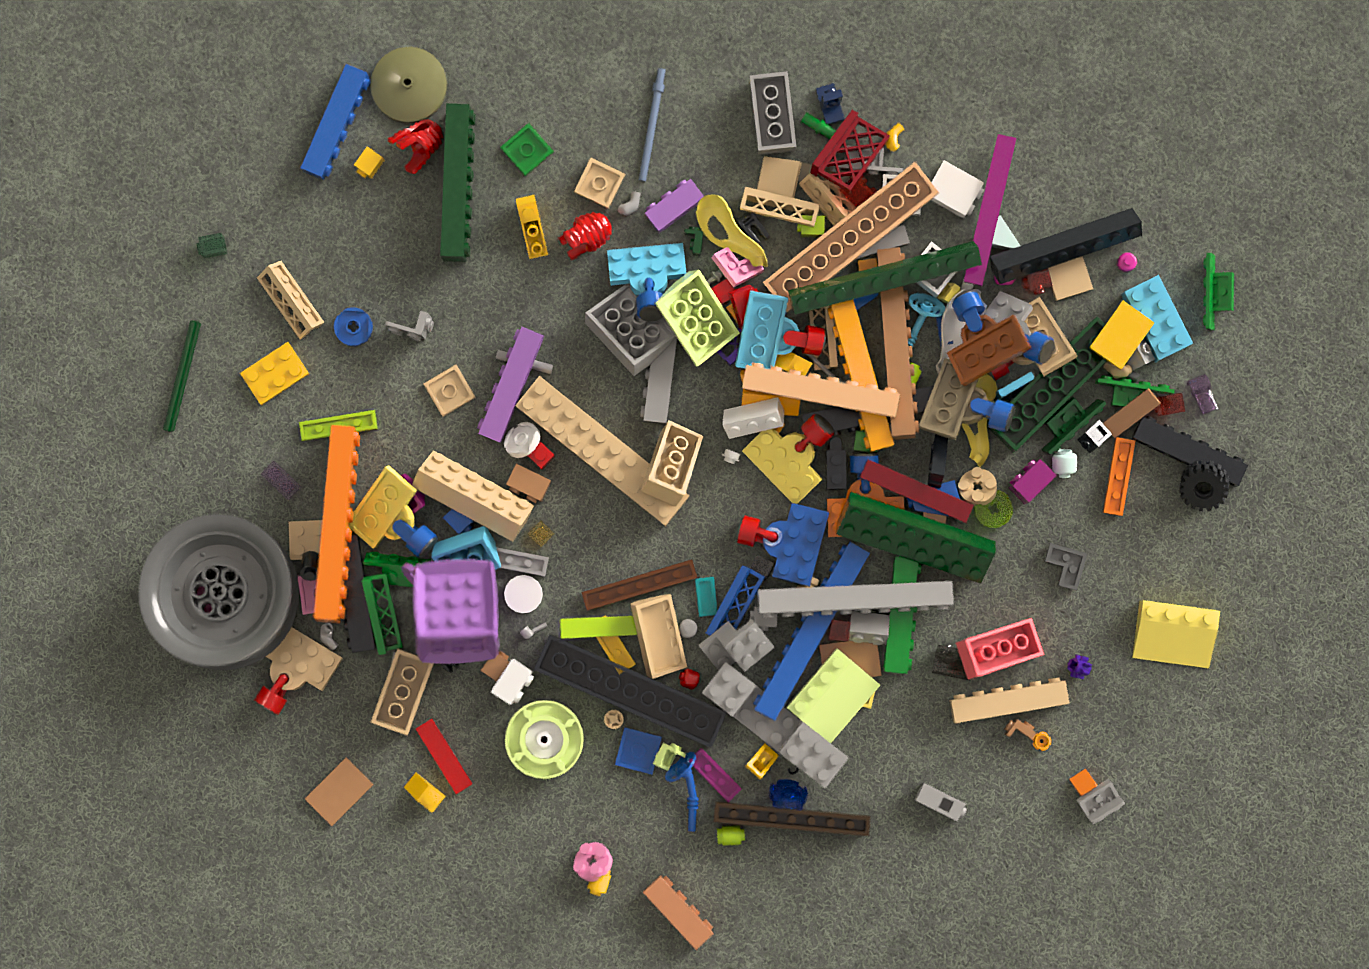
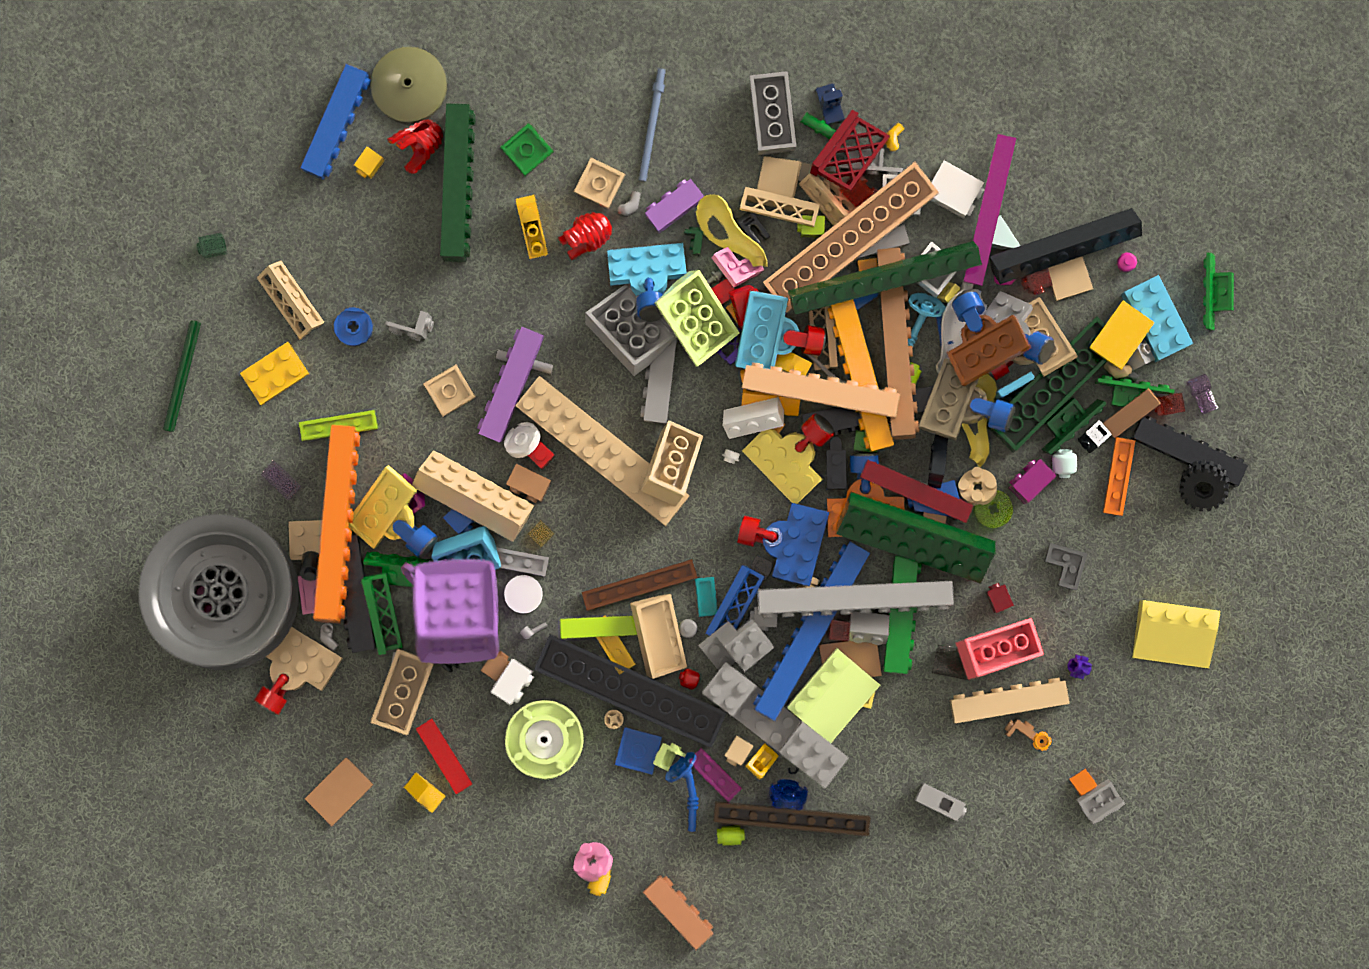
(738, 751): none -> tan brick
(999, 597): none -> dark red brick

